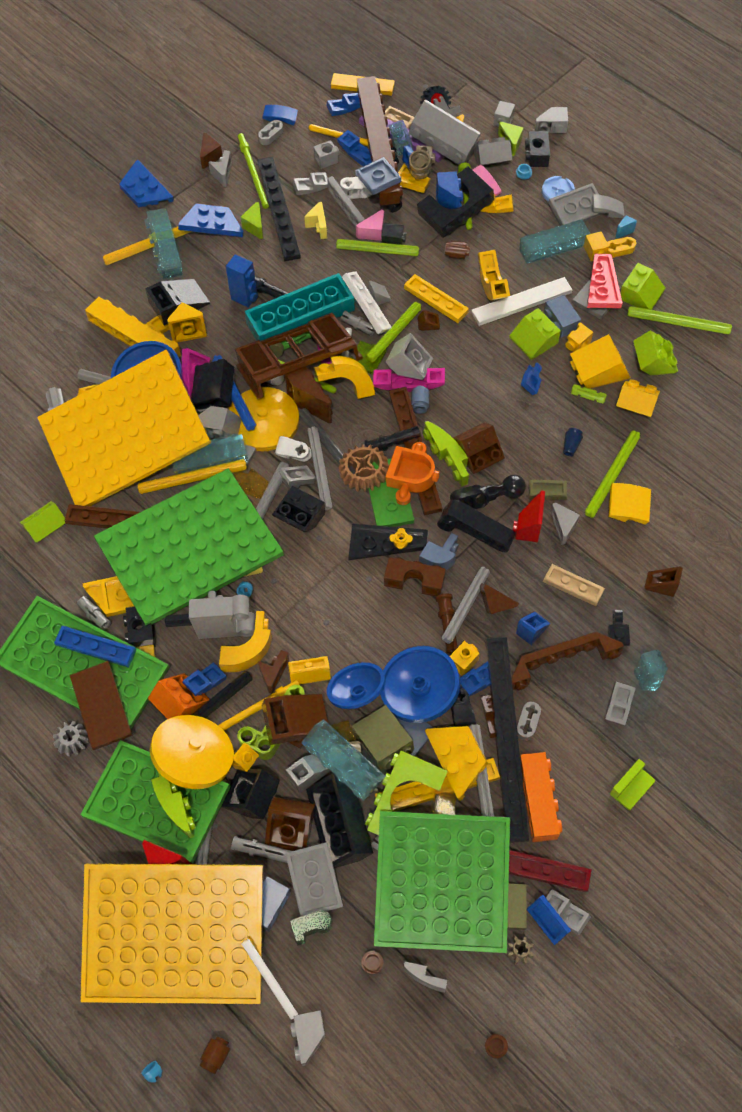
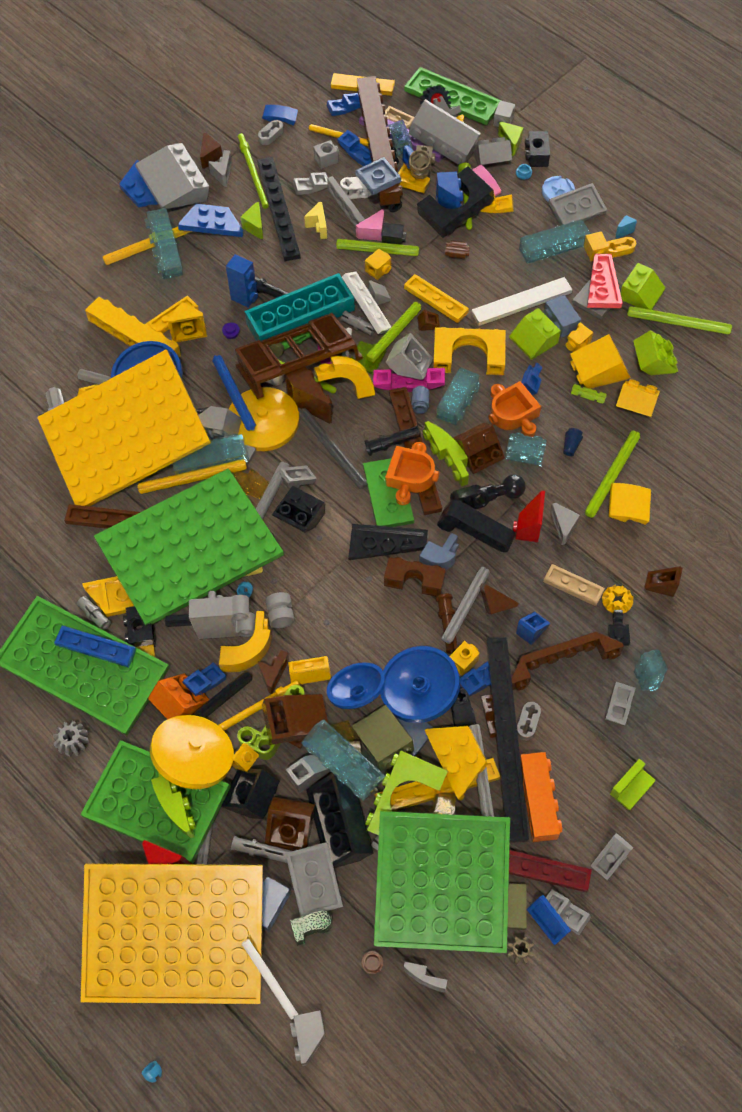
(43, 521): lime panel -> none
(101, 705): reddish brown tile -> none
(168, 295): slope -> none
(173, 177): none -> light grey slope
(189, 361): dark pink wing -> none
(213, 384): black brick -> none
(214, 1054): reddish brown brick -> none
(230, 330): none -> dark purple plate
(280, 610): none -> light grey wheel
(290, 448): white piece -> none
(319, 467): light grey axle -> none
(365, 474): medium nougat gear -> none
(378, 264): none -> yellow brick
(400, 544): yellow plate -> none
(458, 396): none -> clear light blue brick
(473, 103): none -> bright green plate
(489, 341): none -> yellow arch
(490, 276): yellow arch -> none
(496, 1046): reddish brown plate -> none
(514, 408): none -> orange piece
(526, 449): none -> clear light blue brick
(553, 120): light grey slope -> none
(553, 489): olive tile -> none
(605, 204): light grey slope -> none
(609, 596): none -> yellow gear
(612, 856): none -> light grey slope

